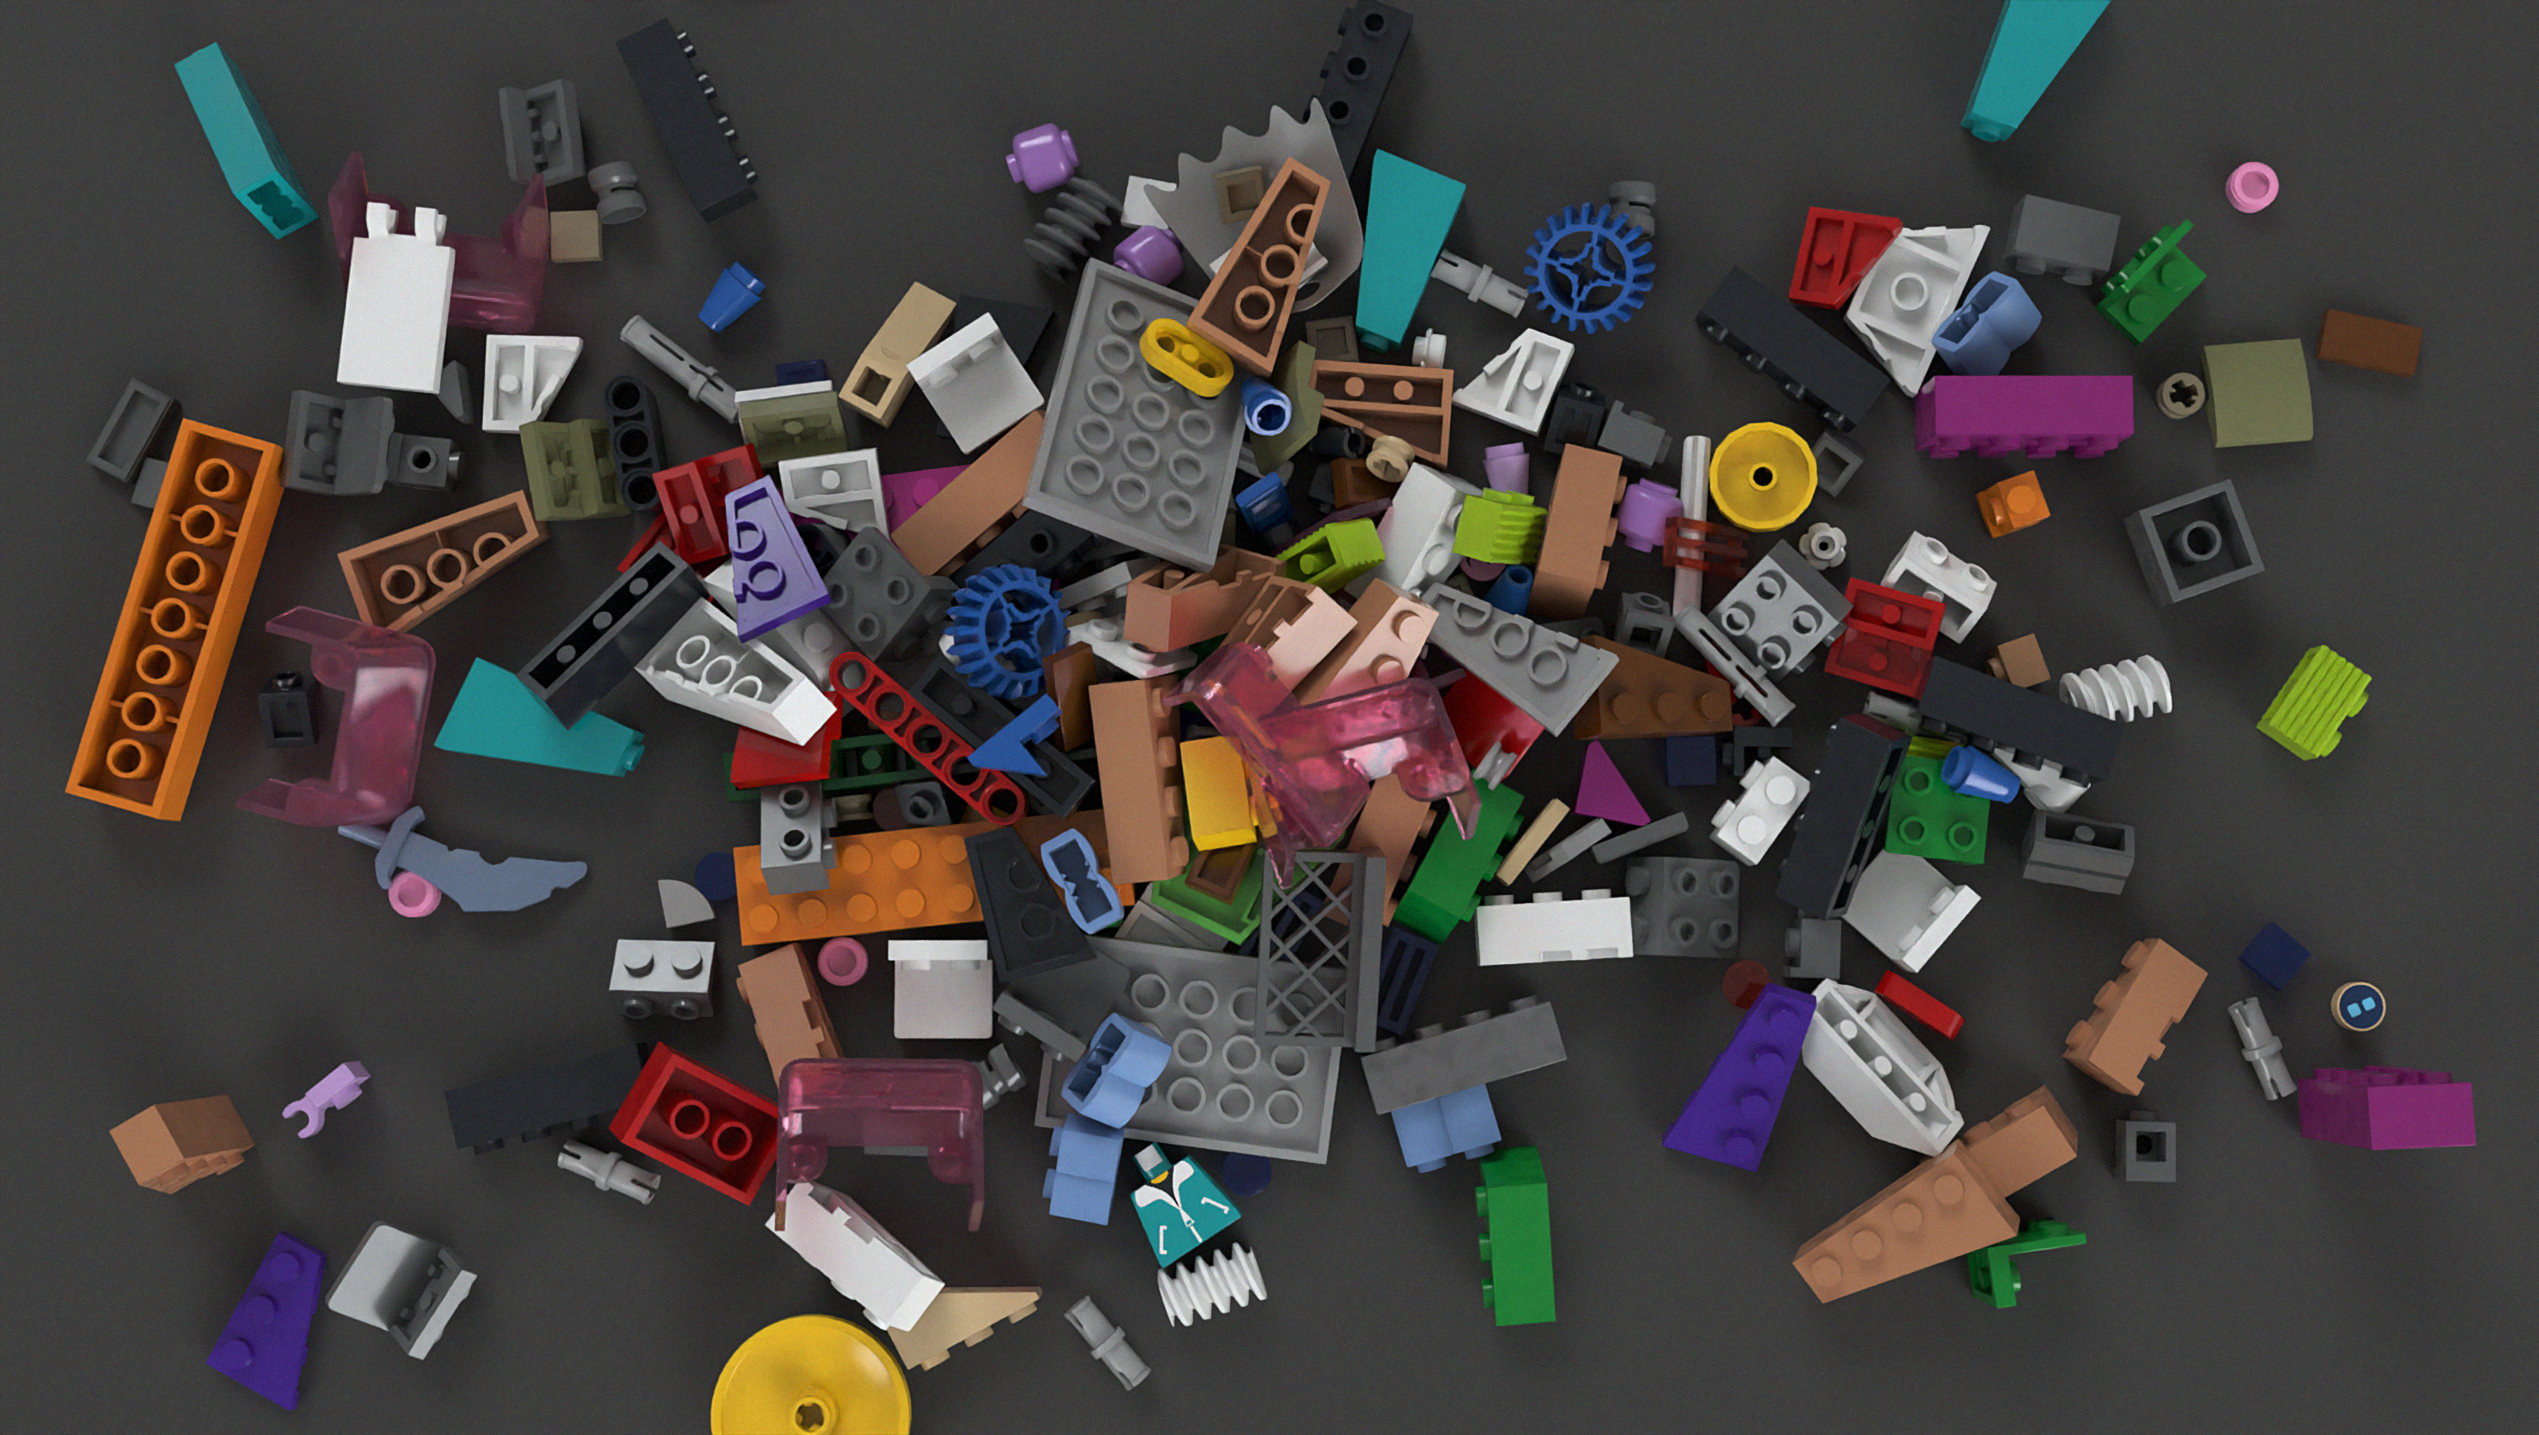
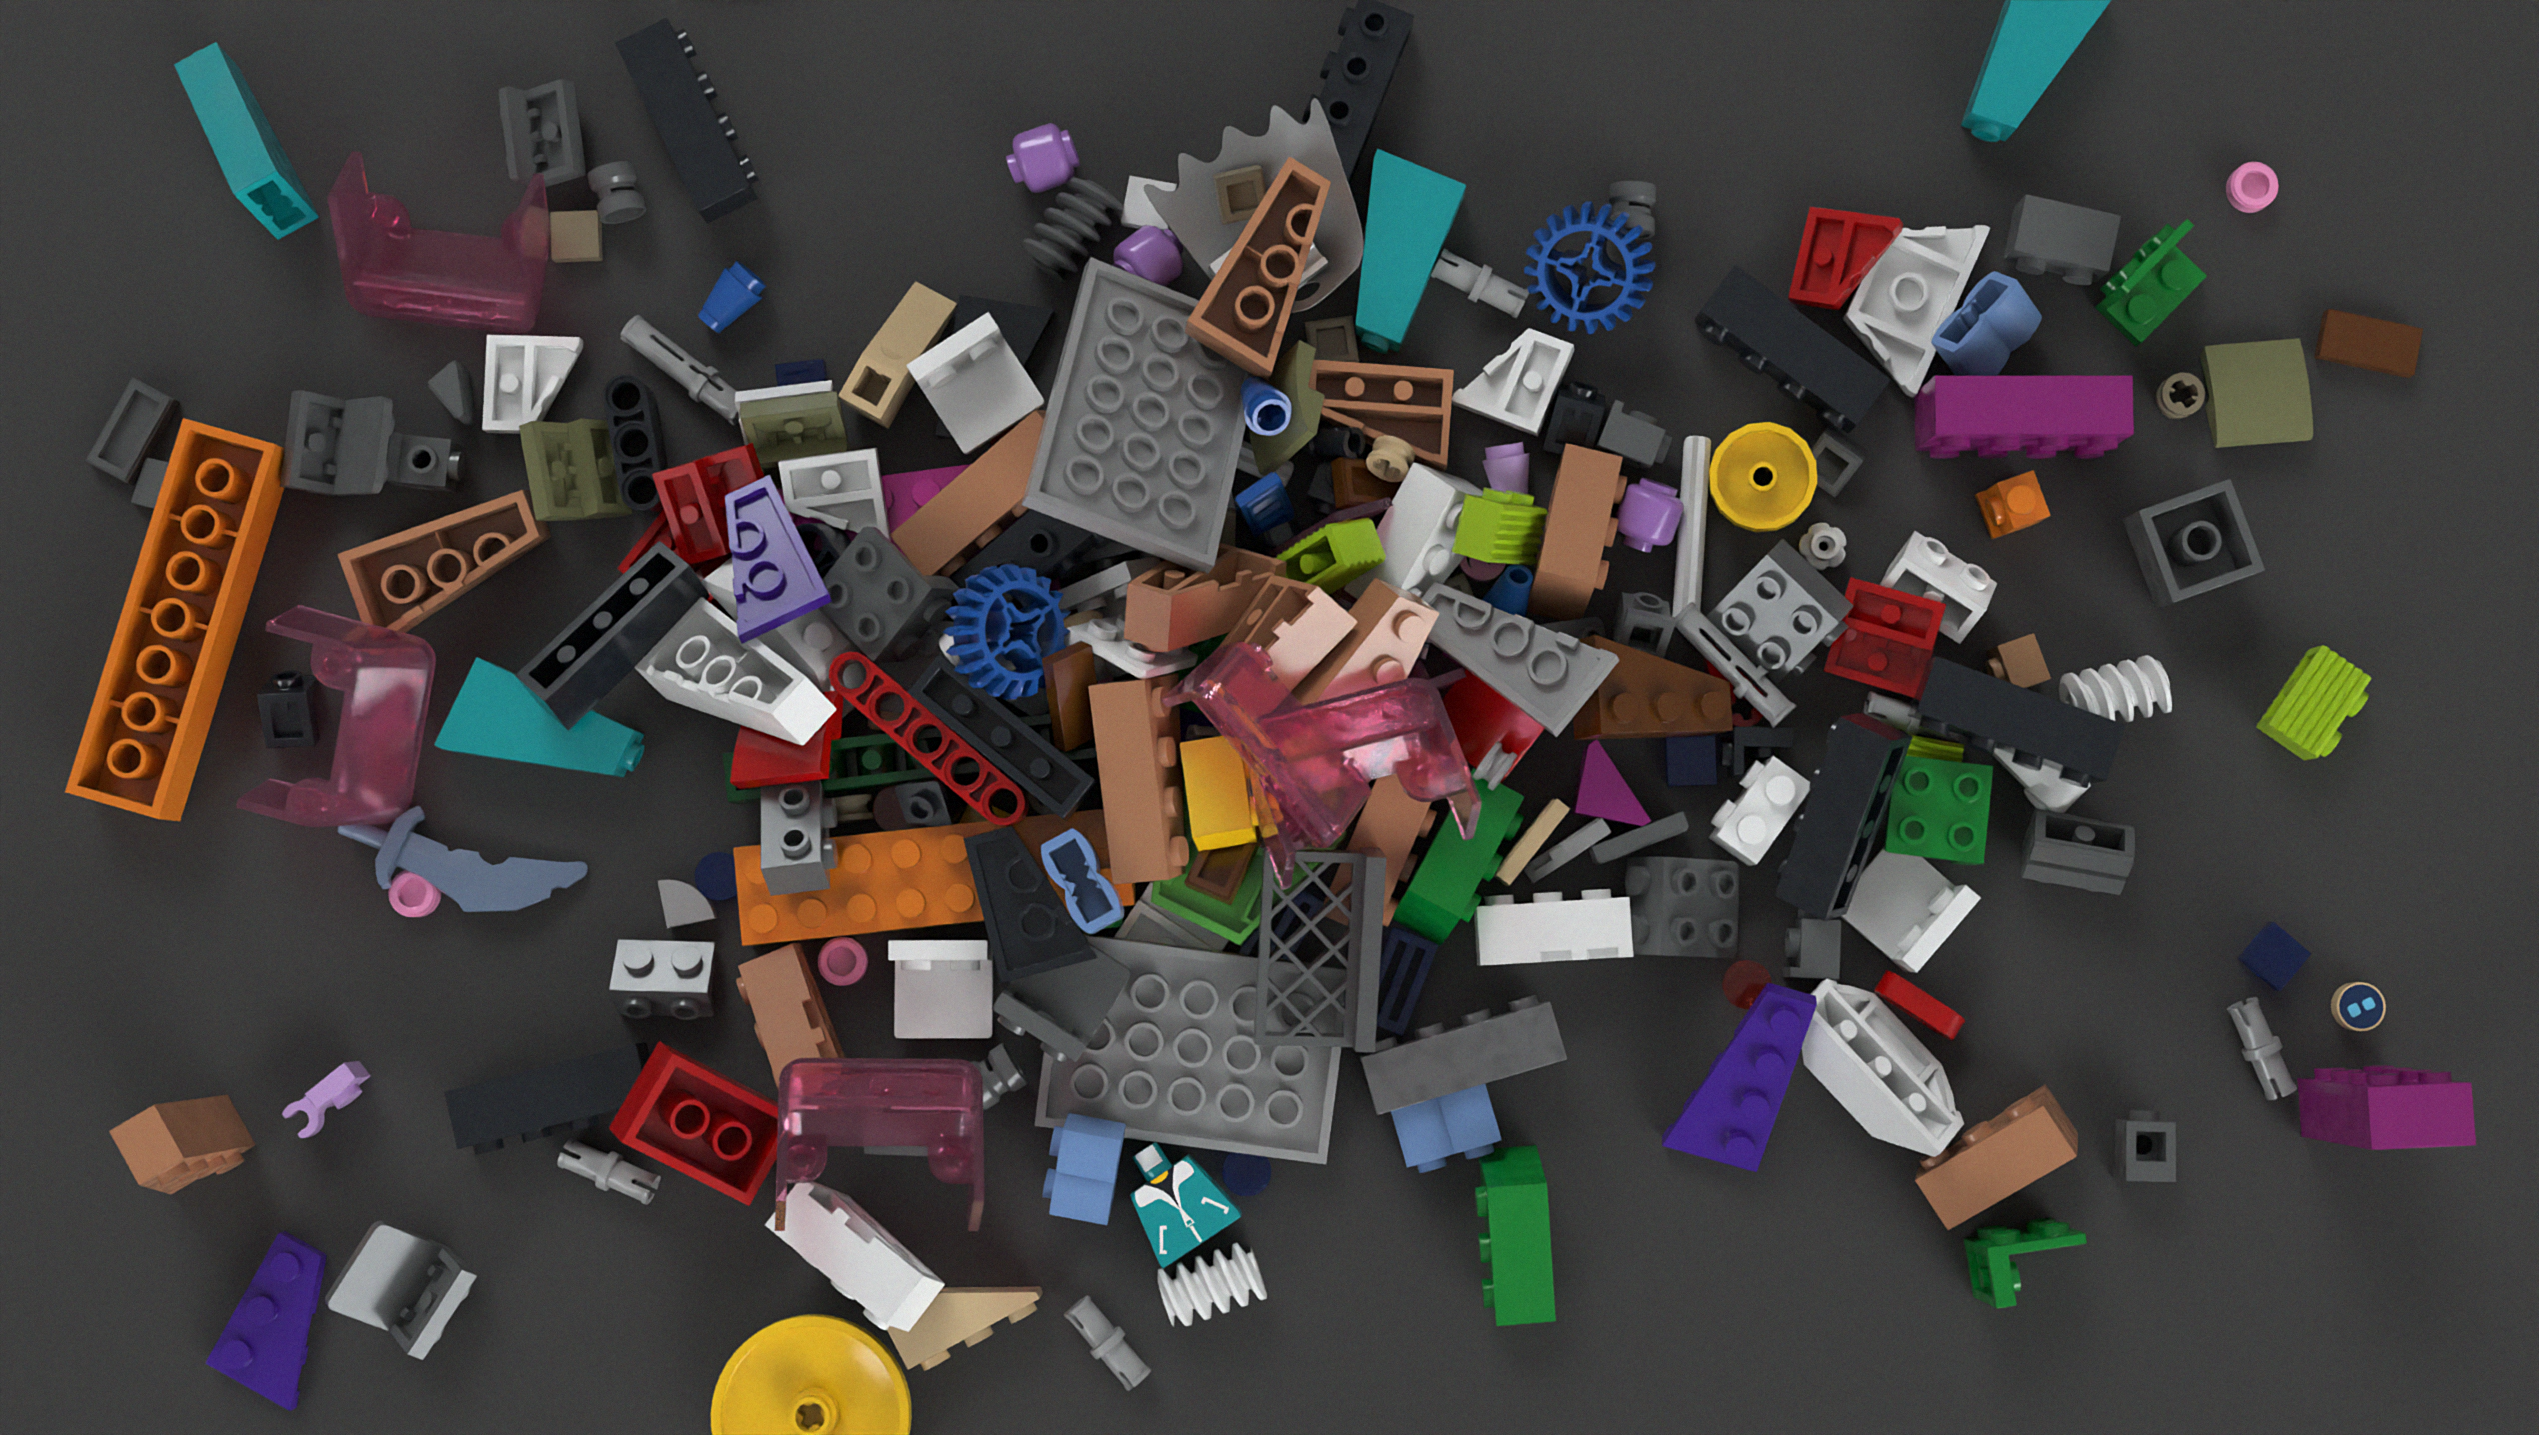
(397, 304): white tile -> none
(1007, 748): blue slope -> none
(1116, 1071): medium blue brick -> none
(1186, 356): yellow plate -> none
(1429, 350): white plate -> none
(1733, 551): clear red tile -> none
(1914, 1223): nougat wedge -> none
(1977, 775): blue cone -> none
(2134, 1015): nougat wedge -> none

